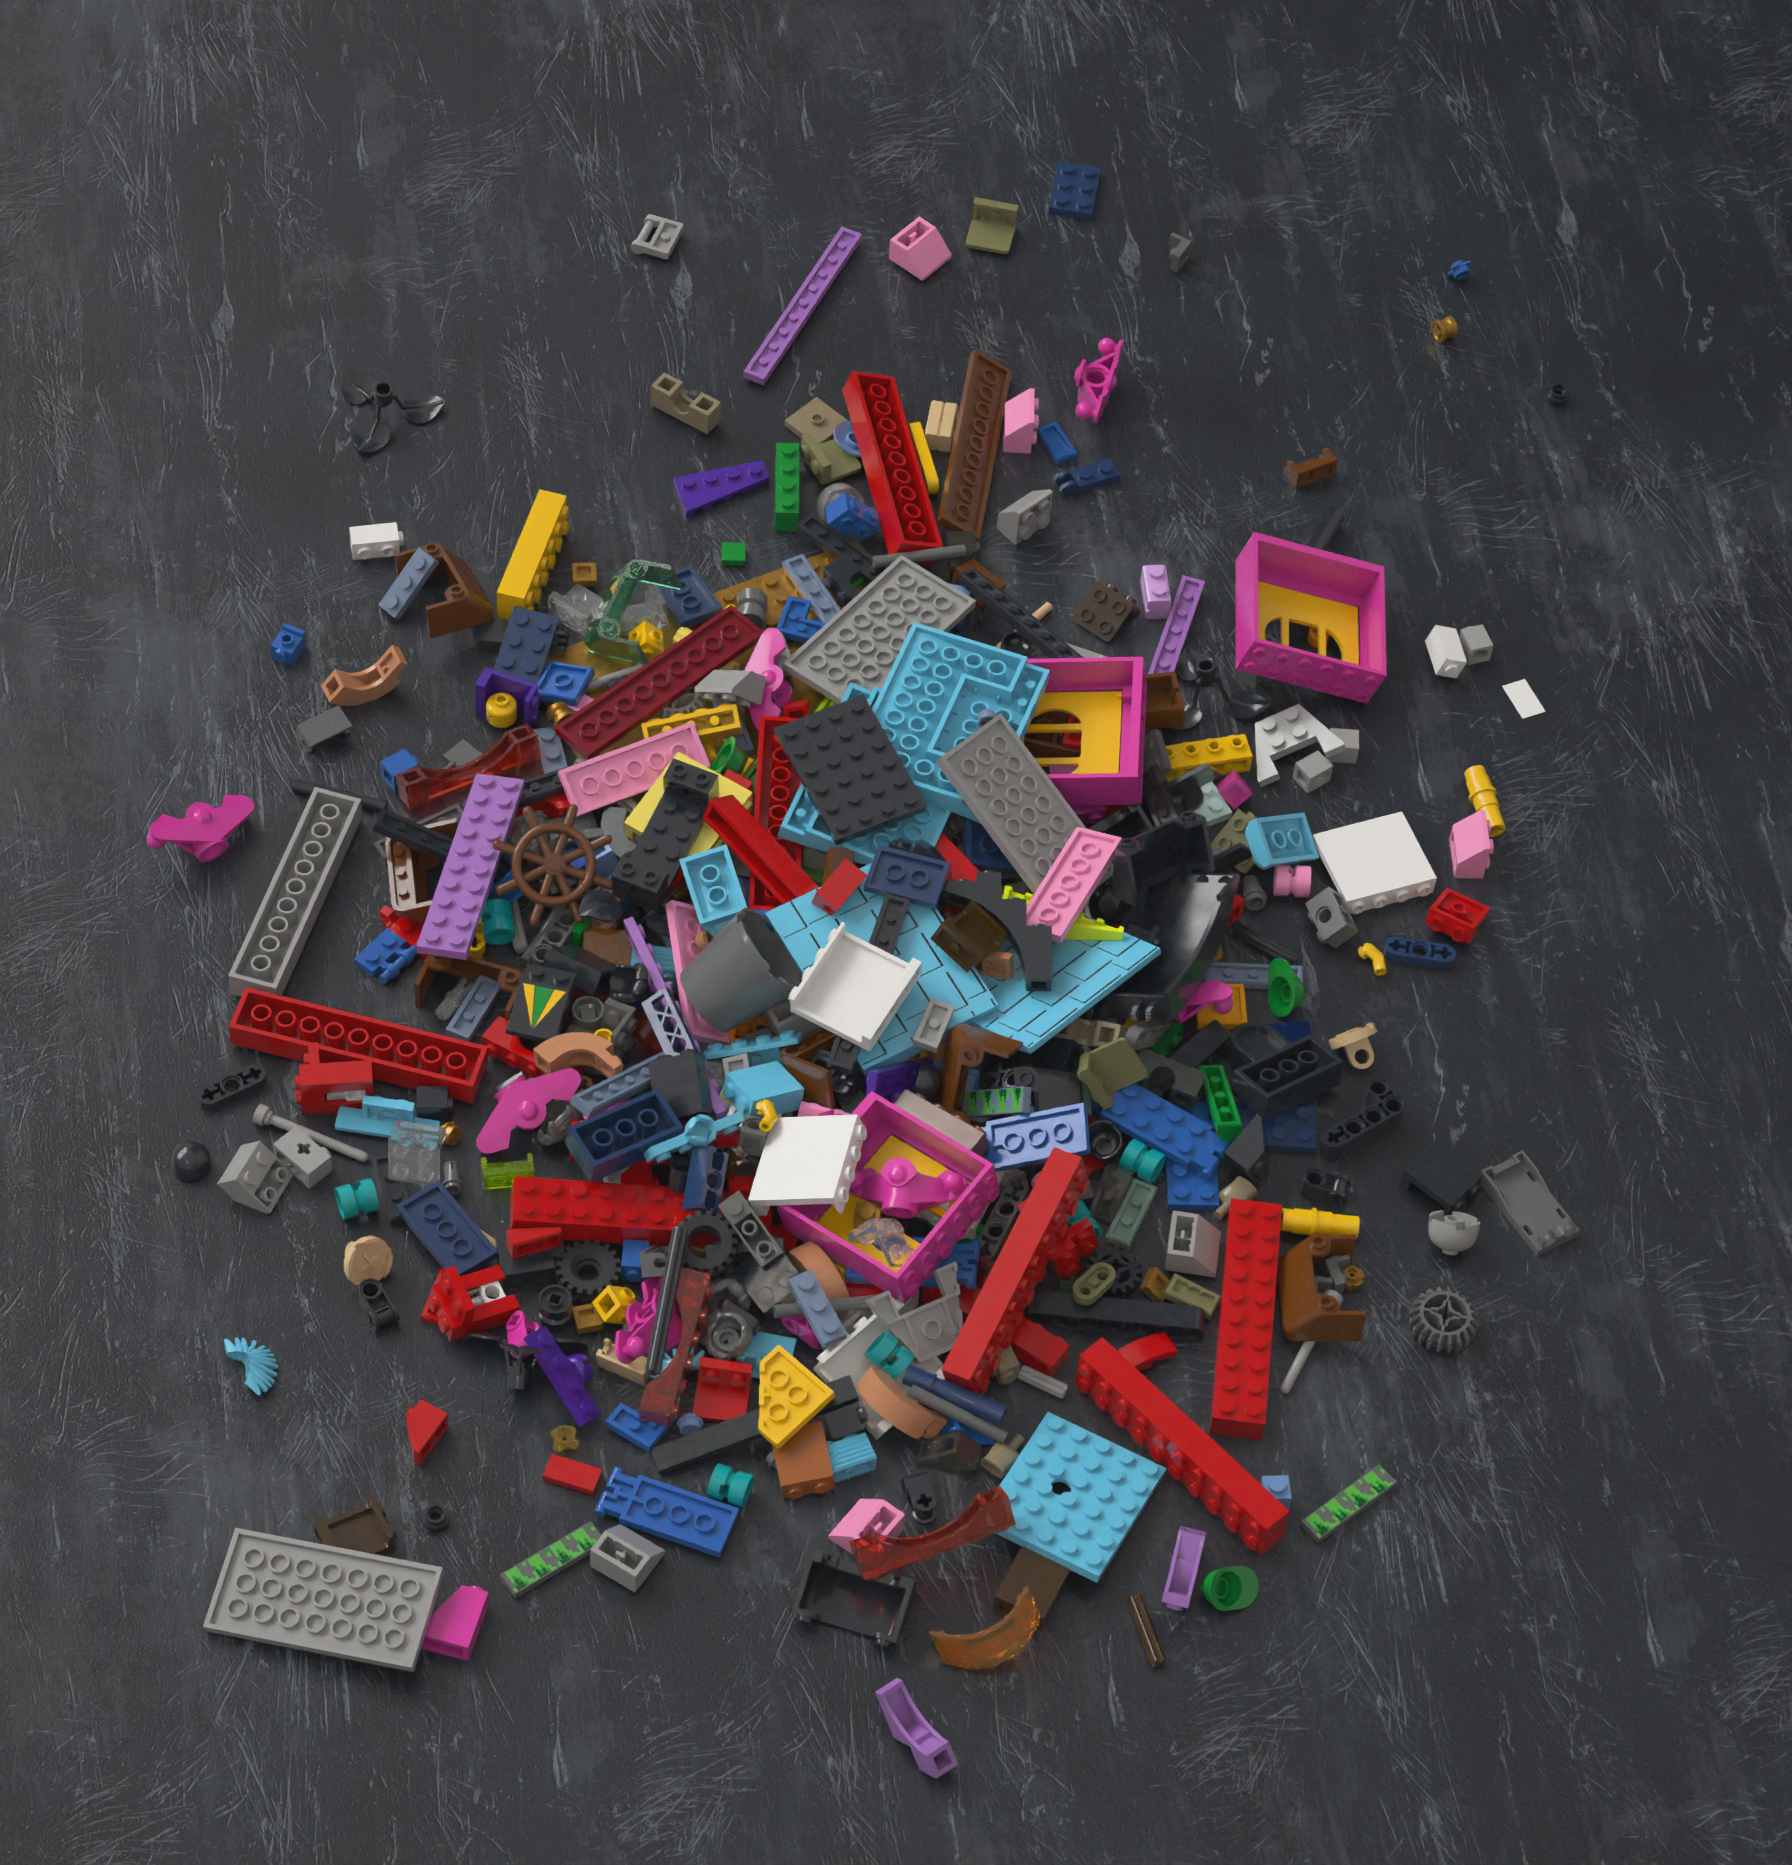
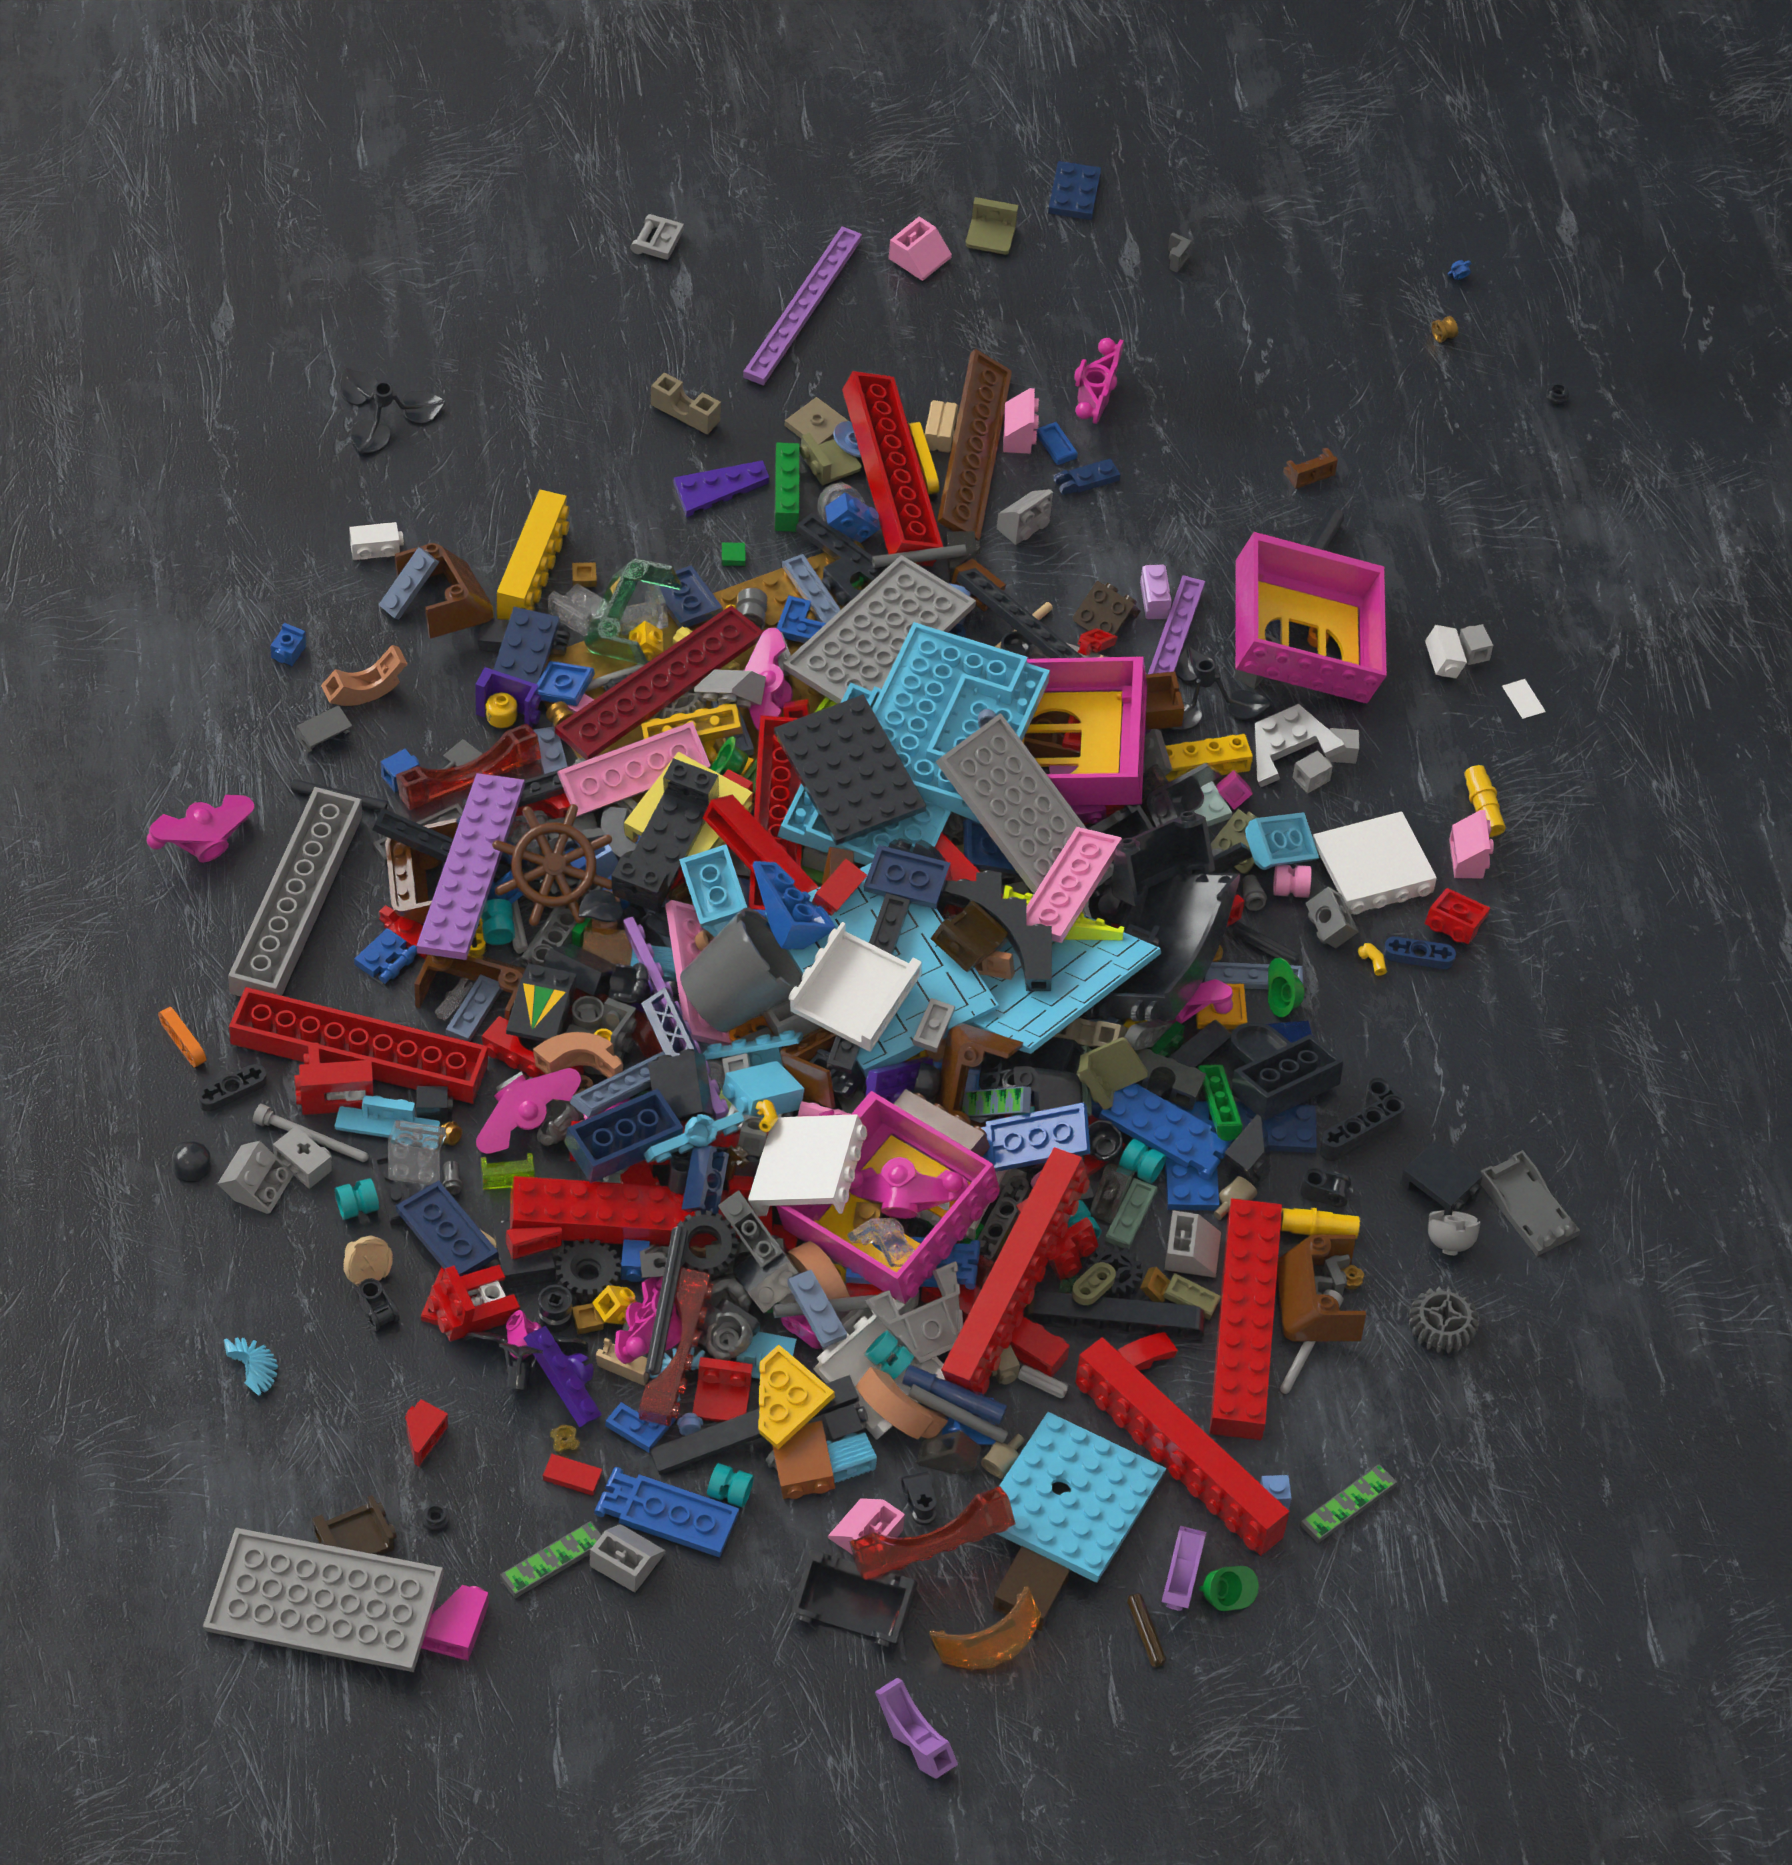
(182, 1037): none -> orange beam
(789, 912): none -> blue wedge
(1095, 641): none -> red hinge
(1353, 1041): tan tile -> none

